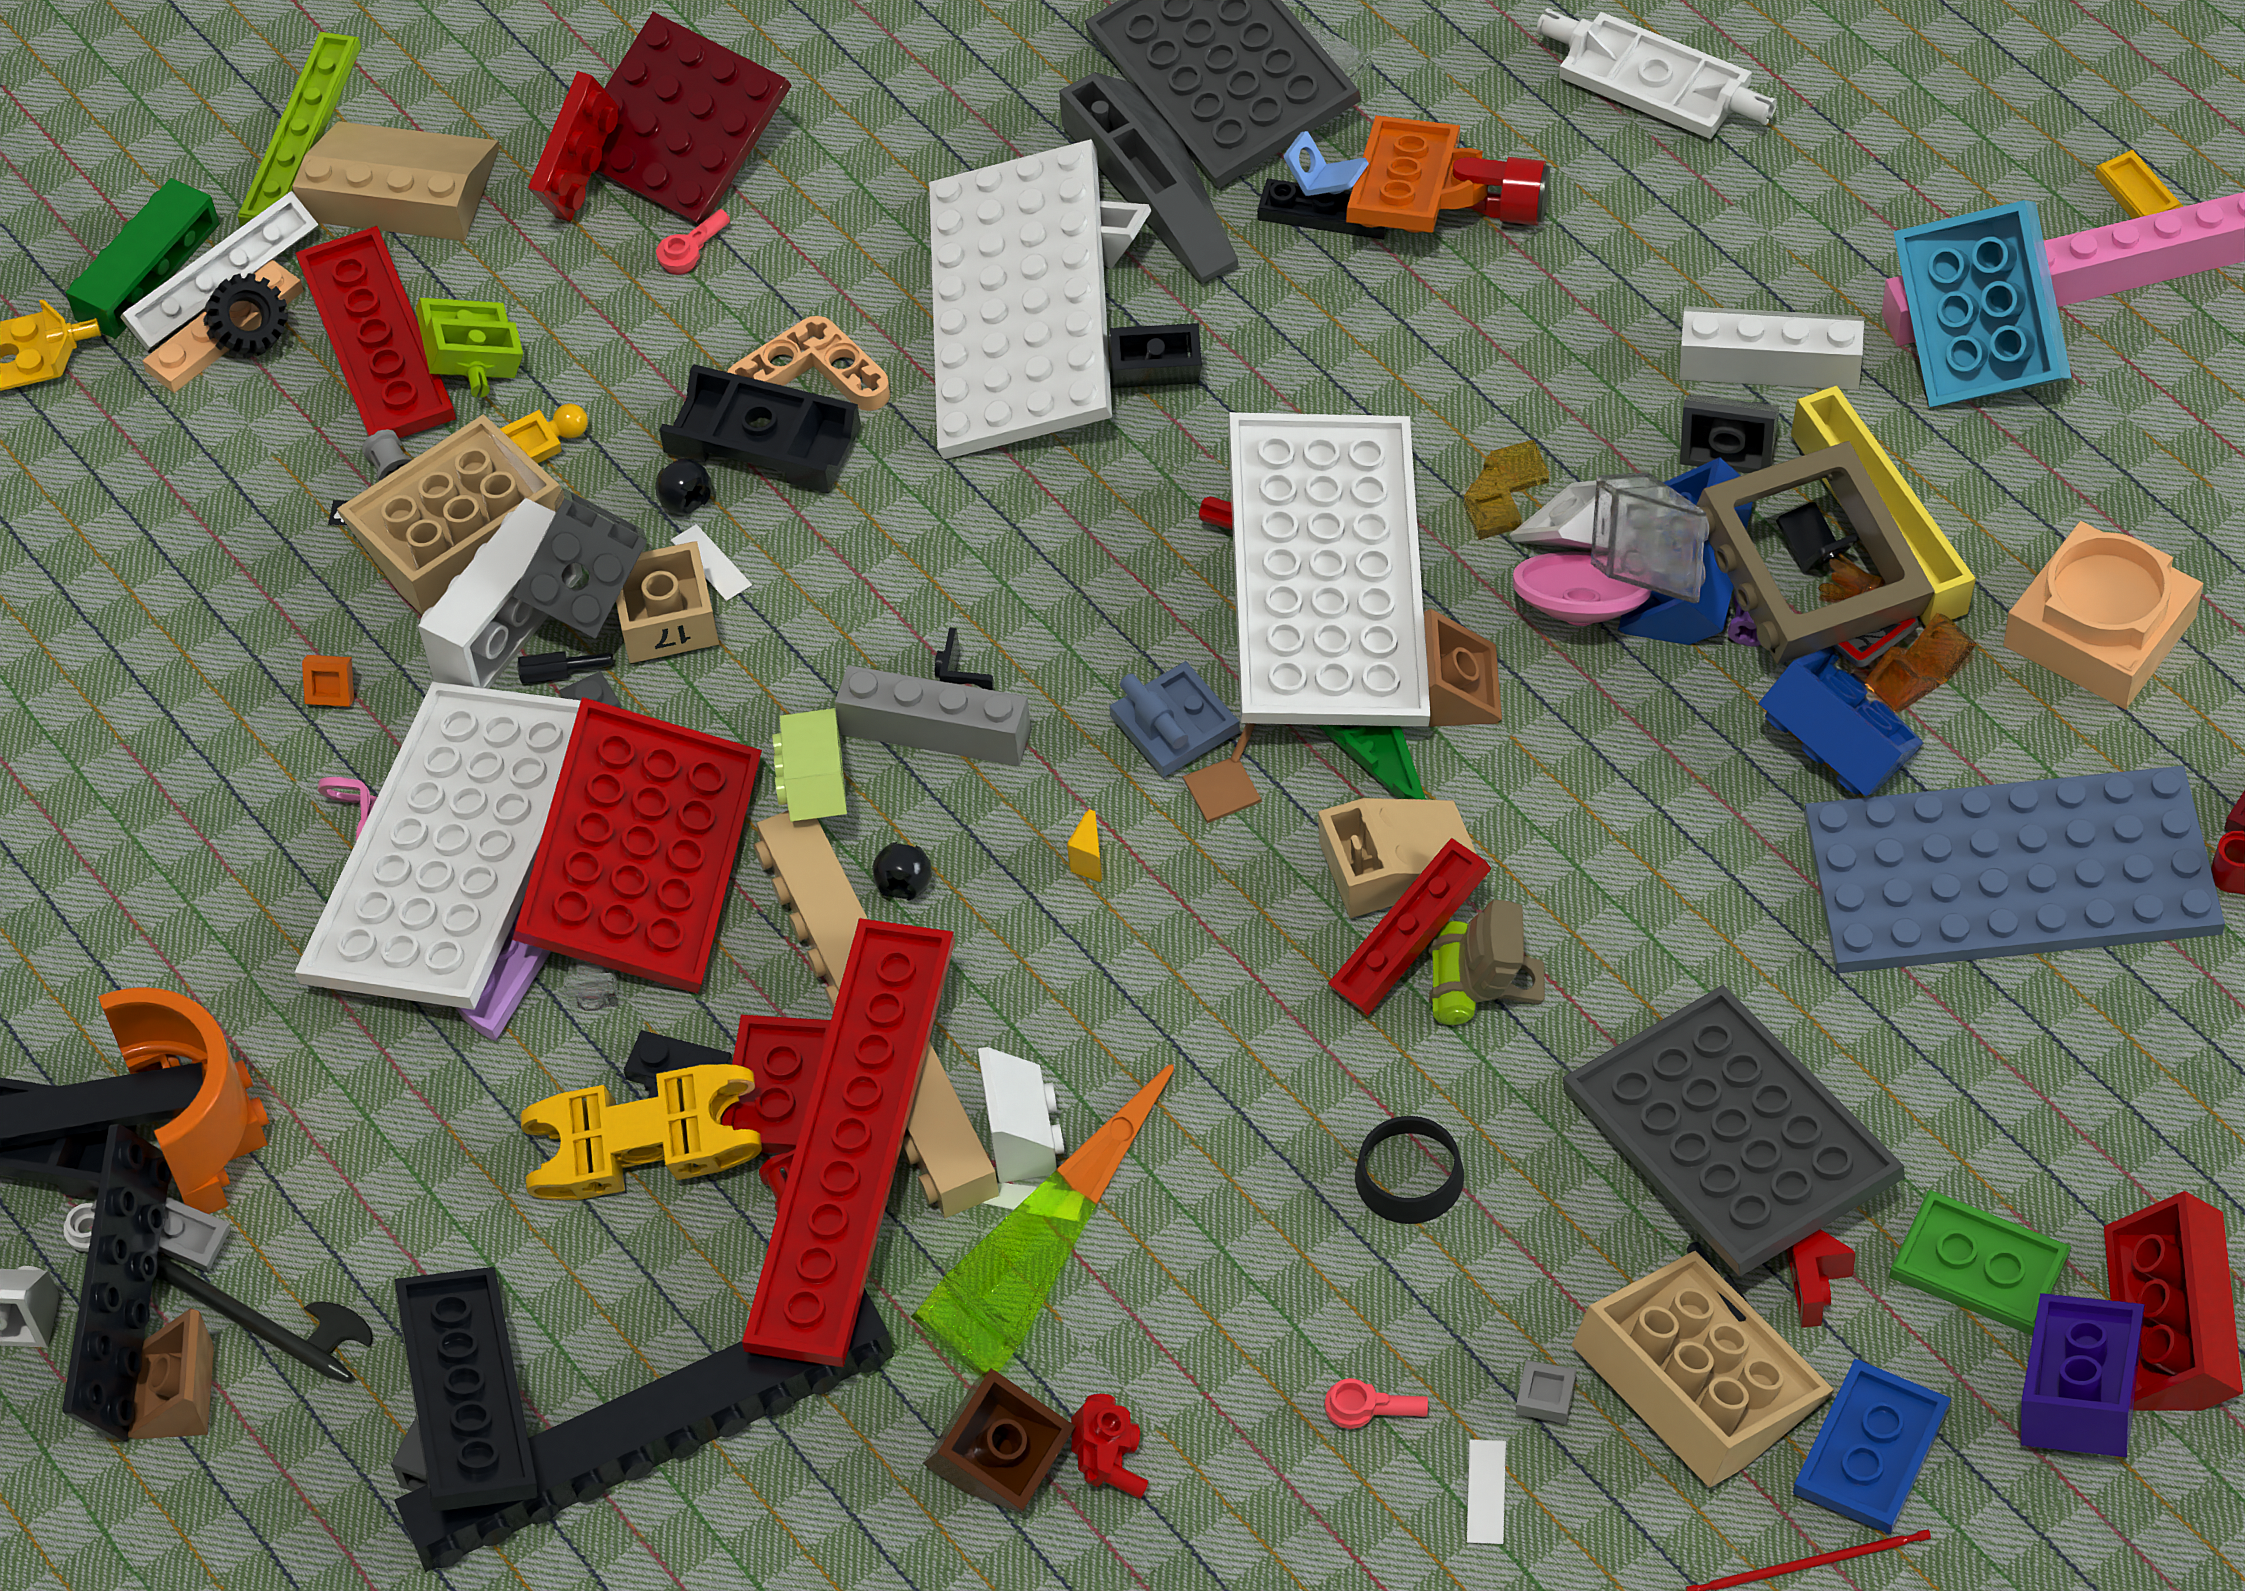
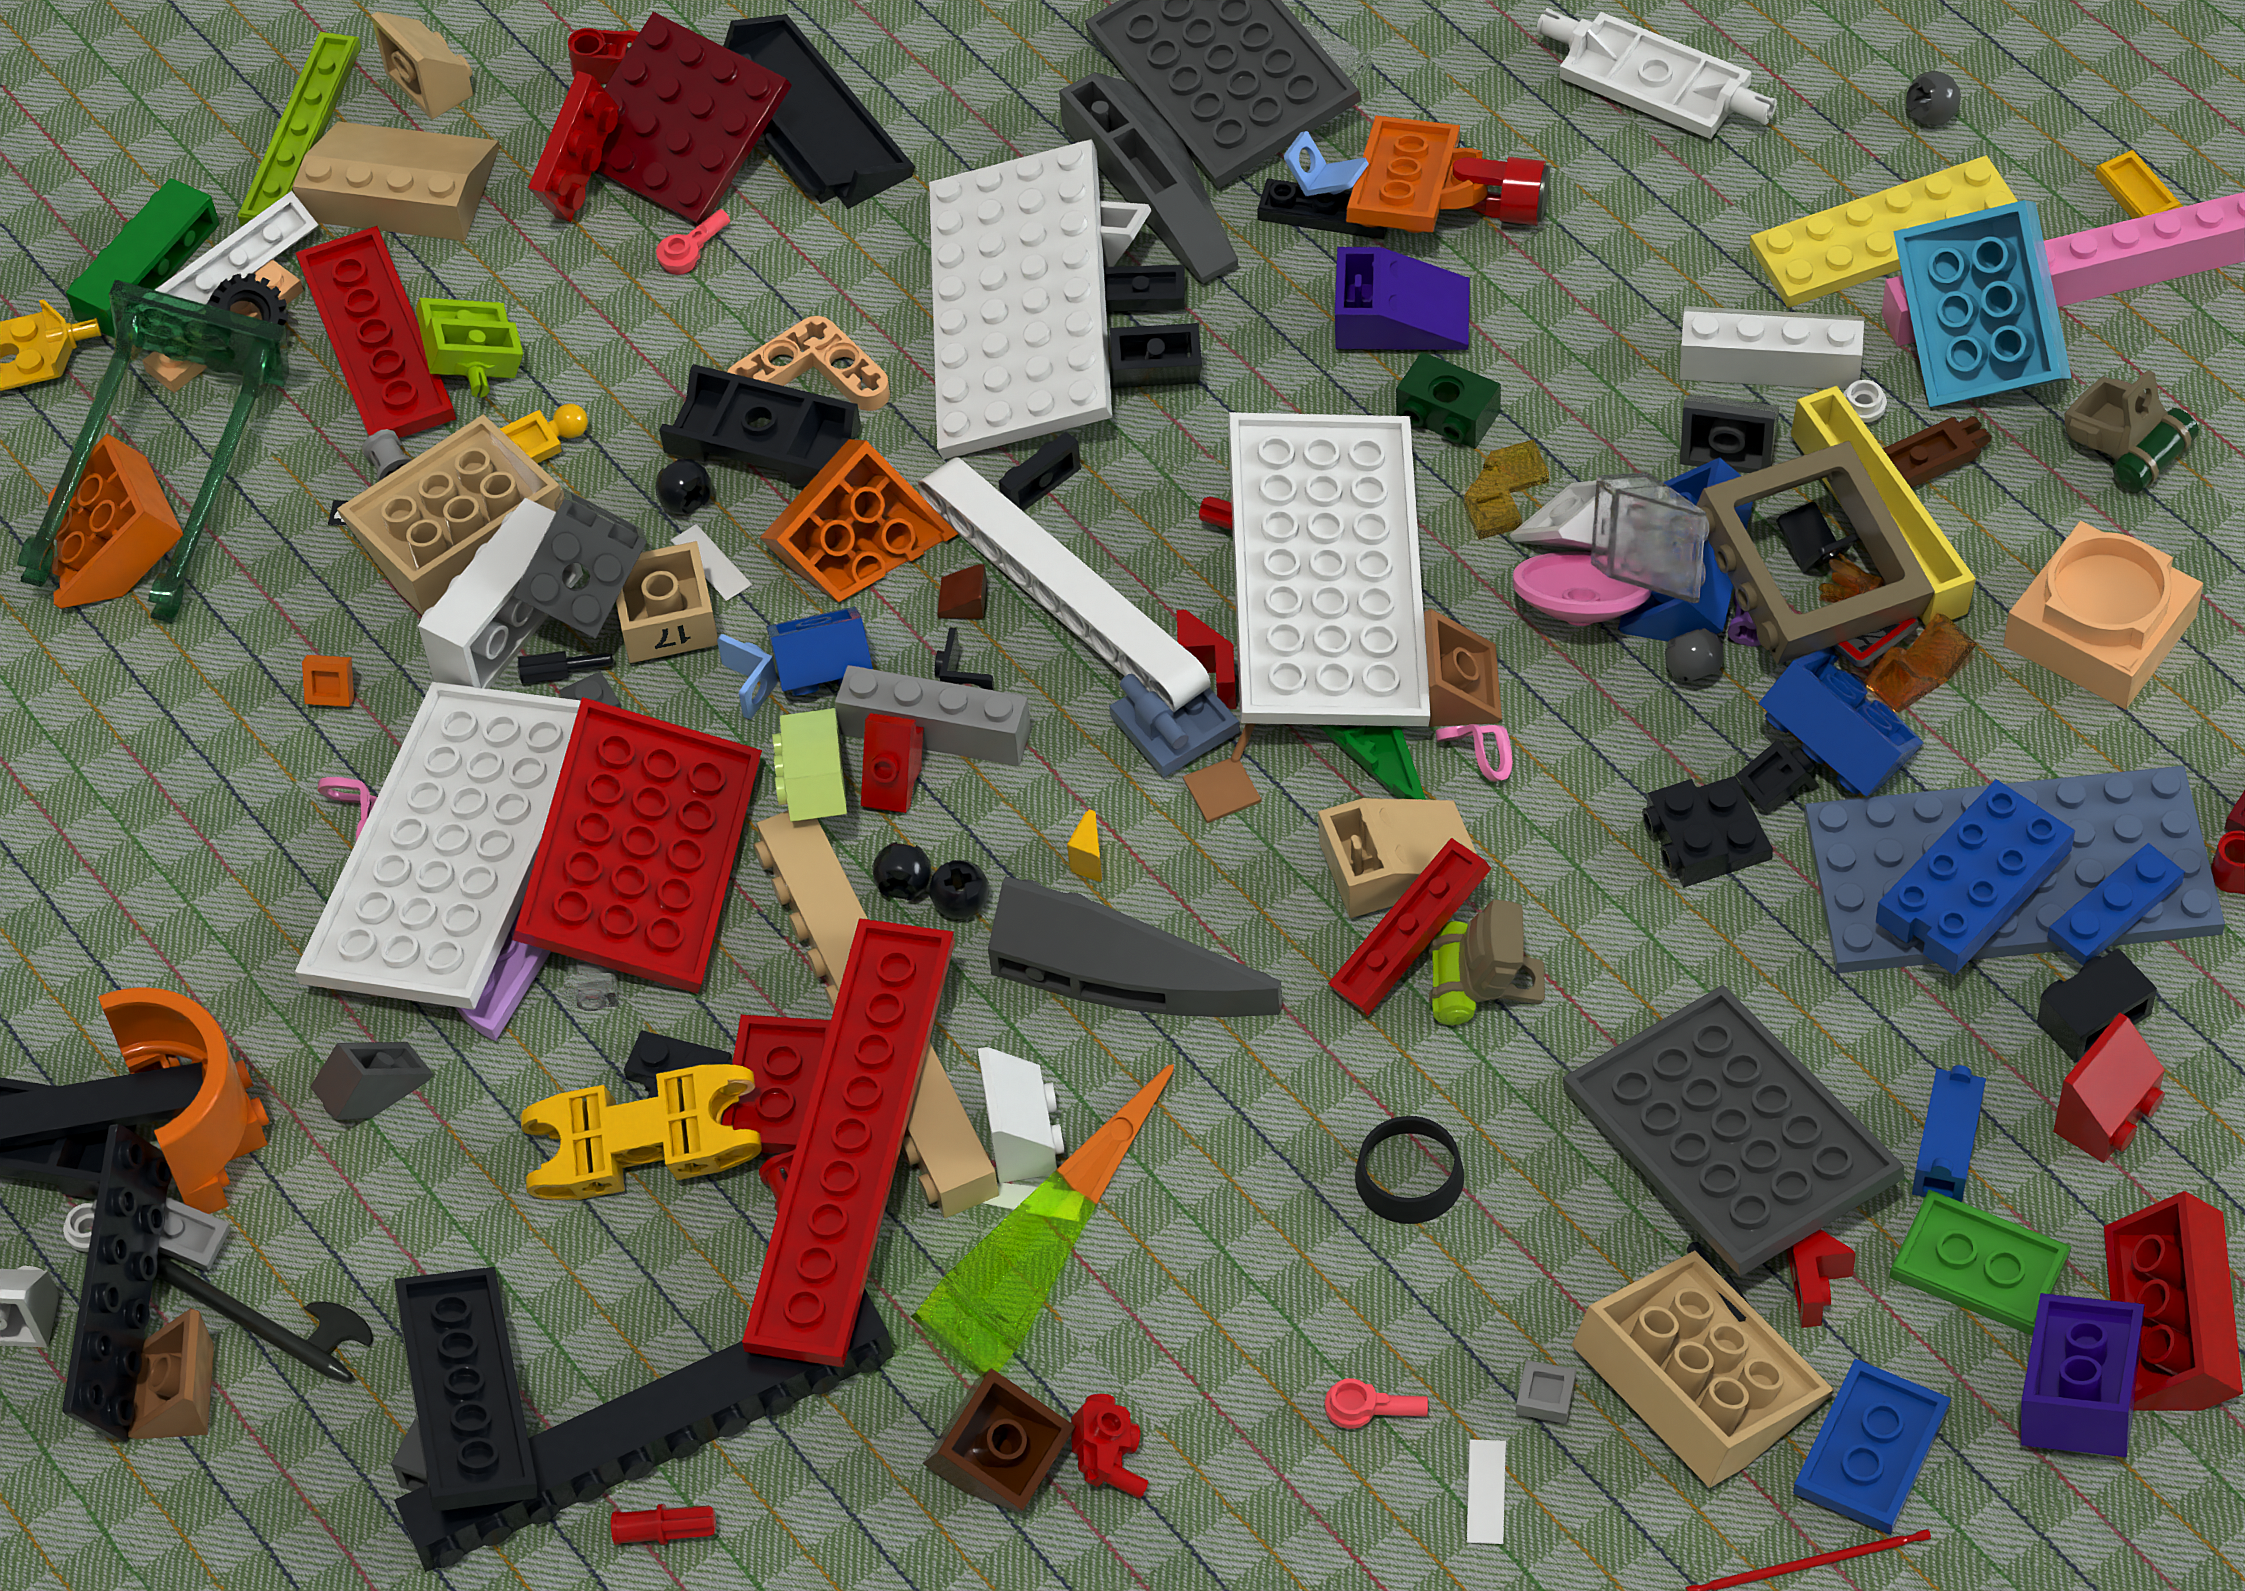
(112, 527): none -> orange wedge
(181, 332): none -> clear green piece
(368, 1078): none -> dark grey slope
(422, 63): none -> tan slope
(598, 51): none -> red piece
(663, 1524): none -> red axle
(755, 664): none -> light blue bracket
(818, 649): none -> blue slope
(821, 125): none -> black slope
(854, 523): none -> orange wedge
(890, 762): none -> red brick
(958, 875): none -> black piece
(963, 593): none -> copper slope
(1041, 472): none -> black plate
(1063, 583): none -> white beam
(1115, 960): none -> dark grey wedge
(1144, 288): none -> black plate
(1212, 651): none -> red slope
(1398, 302): none -> dark purple slope
(1448, 400): none -> dark green brick
(1503, 743): none -> bright pink piece
(1694, 655): none -> dark grey piece
(1705, 829): none -> black plate
(1777, 775): none -> black bracket
(1858, 238): none -> light yellow plate
(1866, 399): none -> white plate
(1933, 98): none -> dark grey piece
(1938, 449): none -> reddish brown hinge
(1949, 1133): none -> blue brick
(1975, 876): none -> blue piece
(2086, 1004): none -> black brick
(2110, 1091): none -> slope
(2116, 904): none -> blue plate
(2131, 428): none -> dark tan piece

